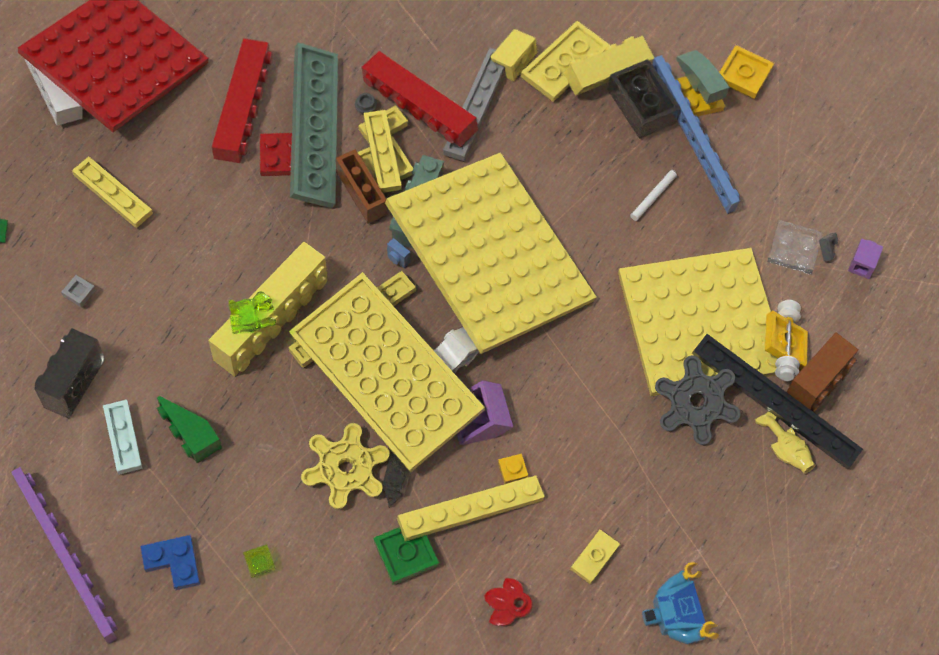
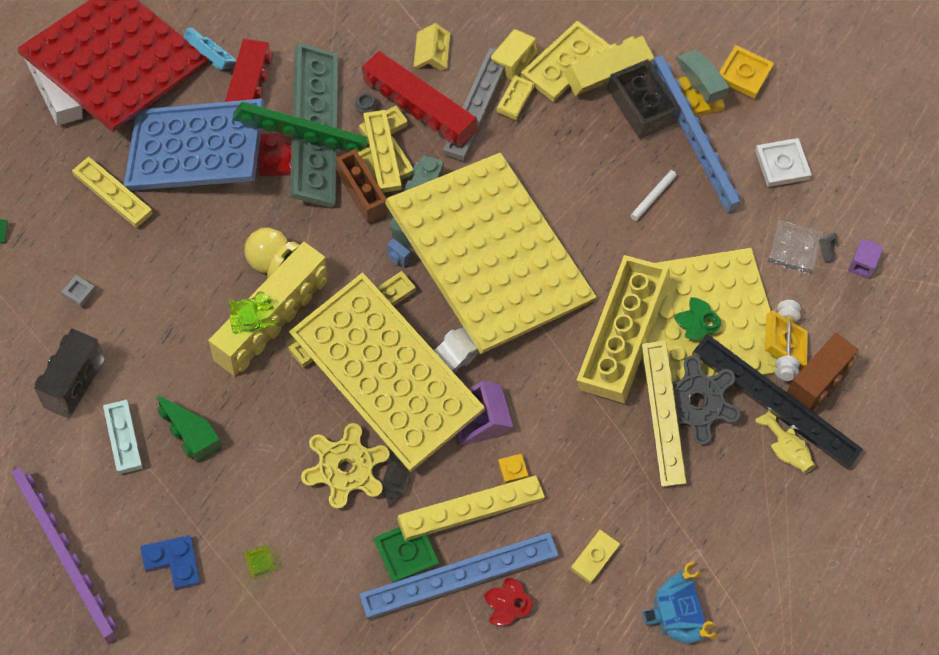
(192, 147): none -> medium blue plate
(210, 49): none -> medium azure hinge
(267, 250): none -> light yellow tile
(299, 128): none -> green plate
(432, 47): none -> light yellow panel
(458, 576): none -> medium blue plate
(515, 97): none -> light yellow plate
(623, 329): none -> light yellow brick
(664, 414): none -> light yellow plate
(695, 319): none -> green plate
(783, 162): none -> white plate

